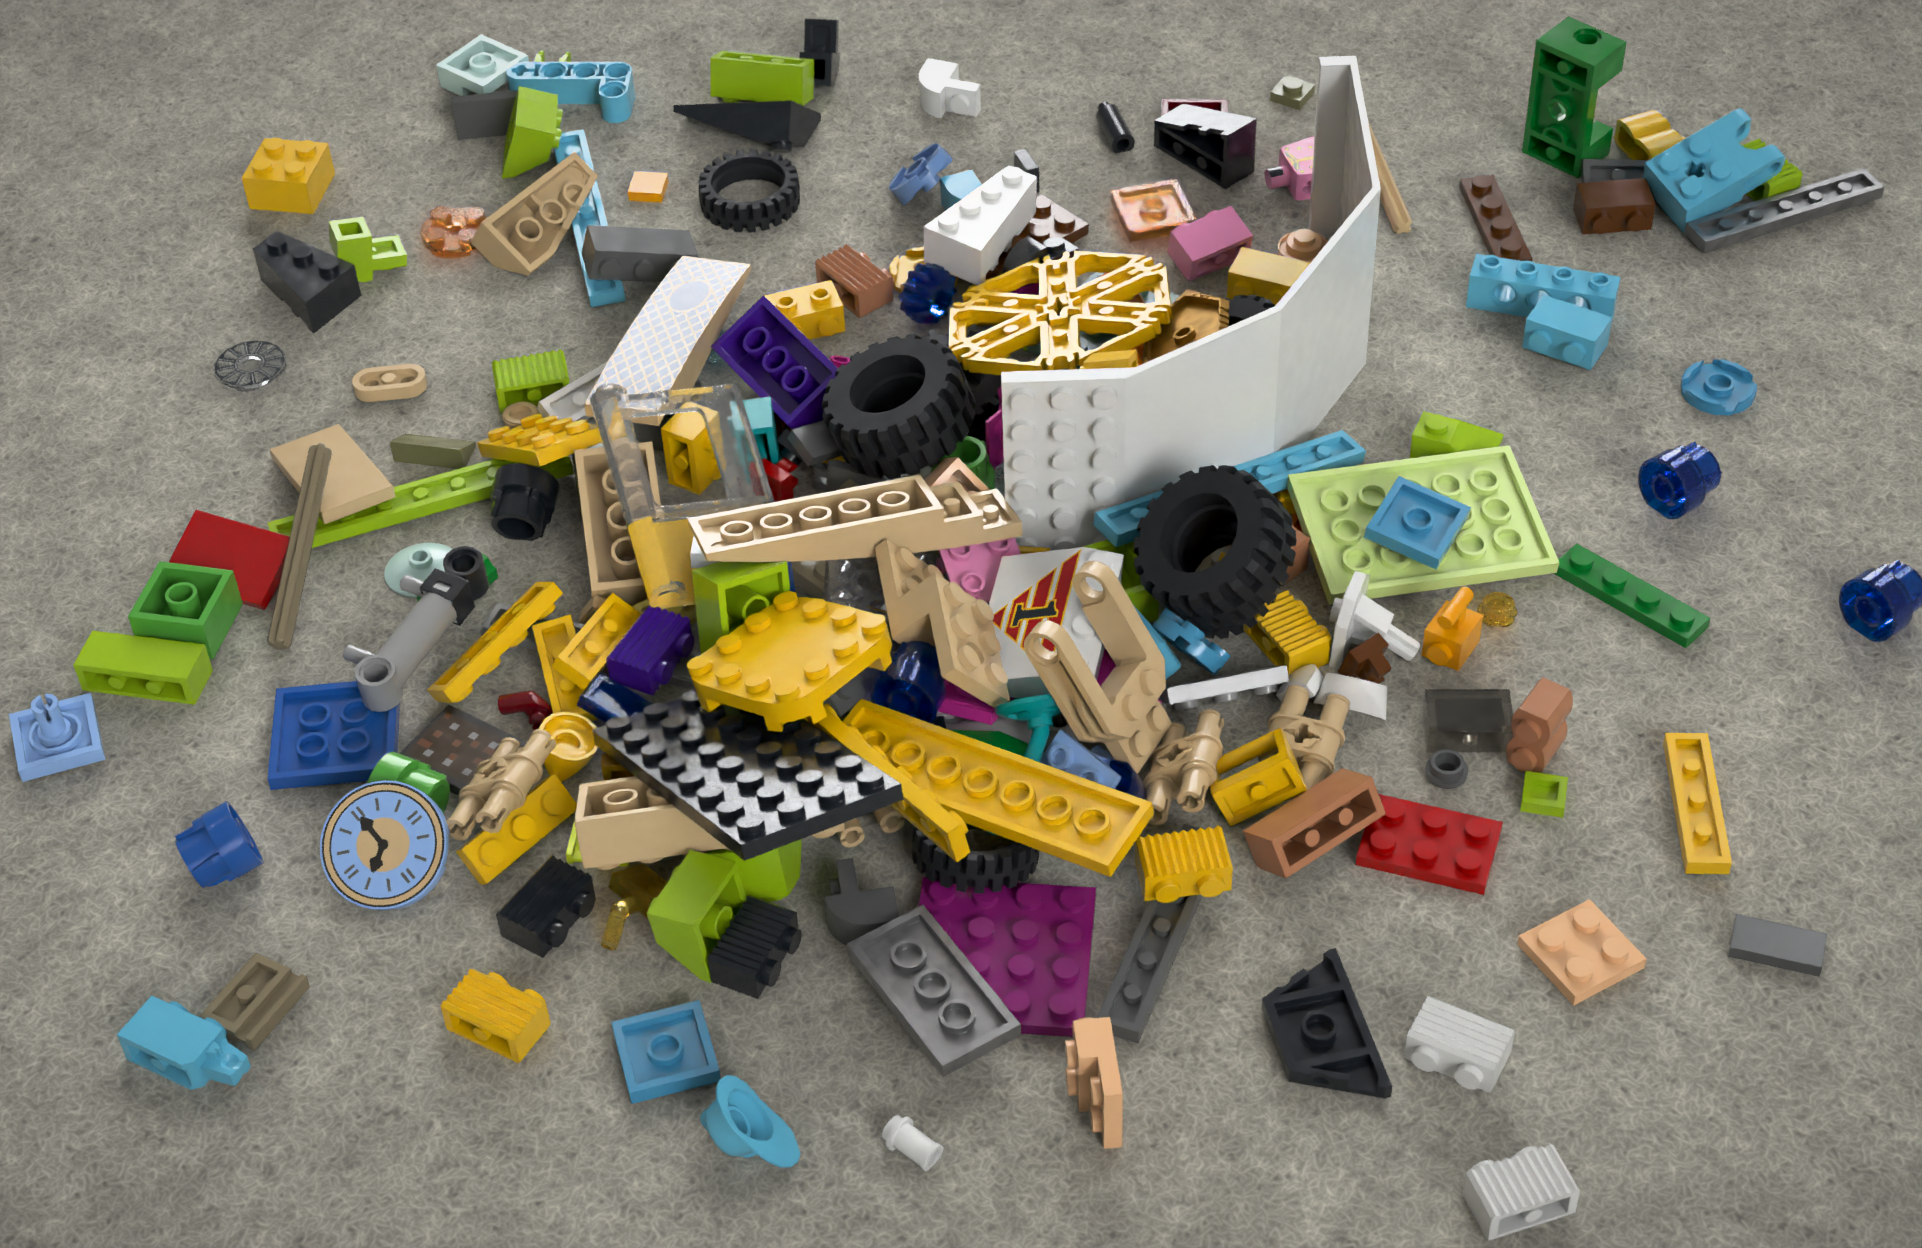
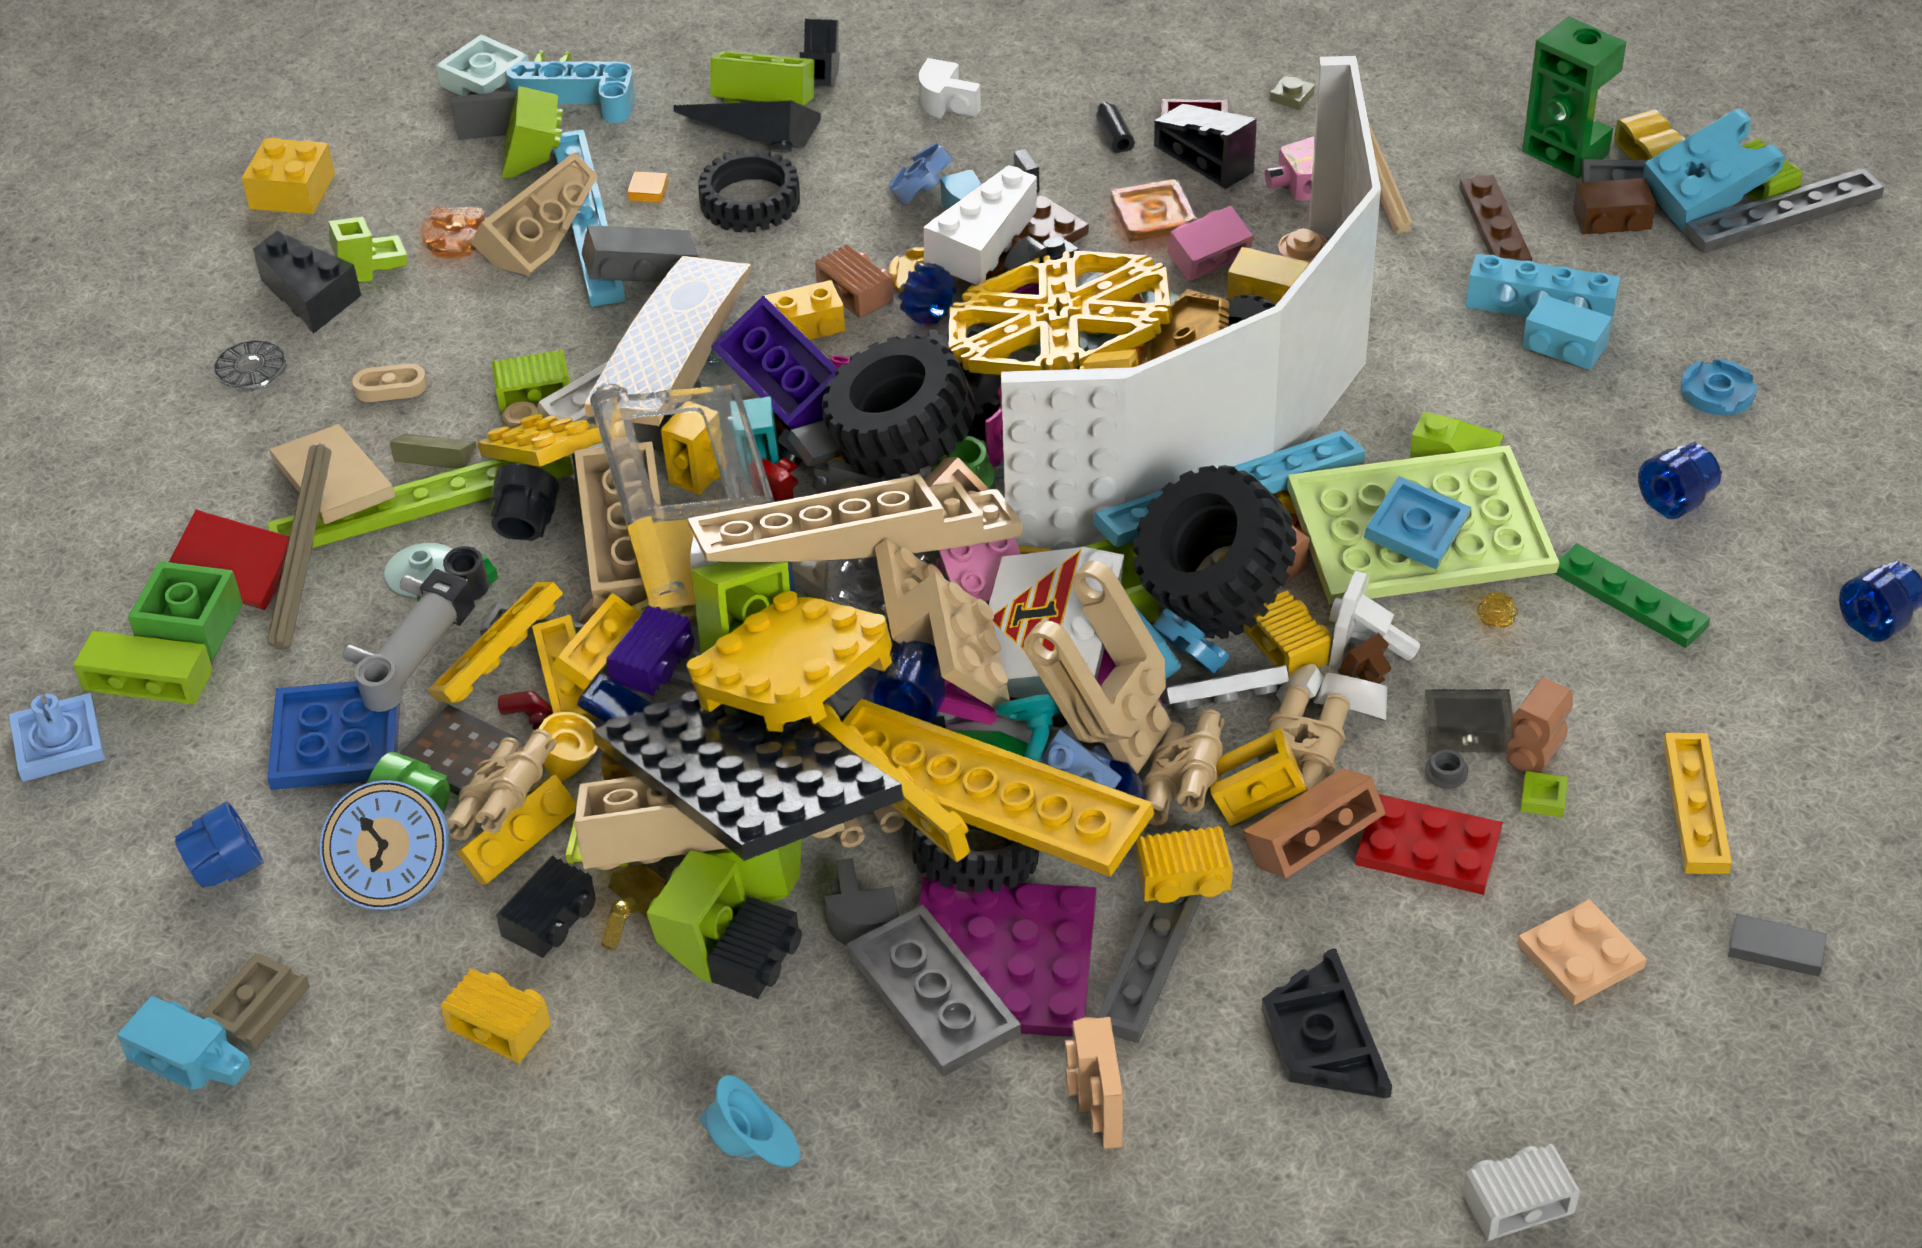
(665, 1051): dark azure plate -> none
(910, 1141): white pin -> none
(1453, 632): light orange brick -> none
(1458, 1045): white brick -> none

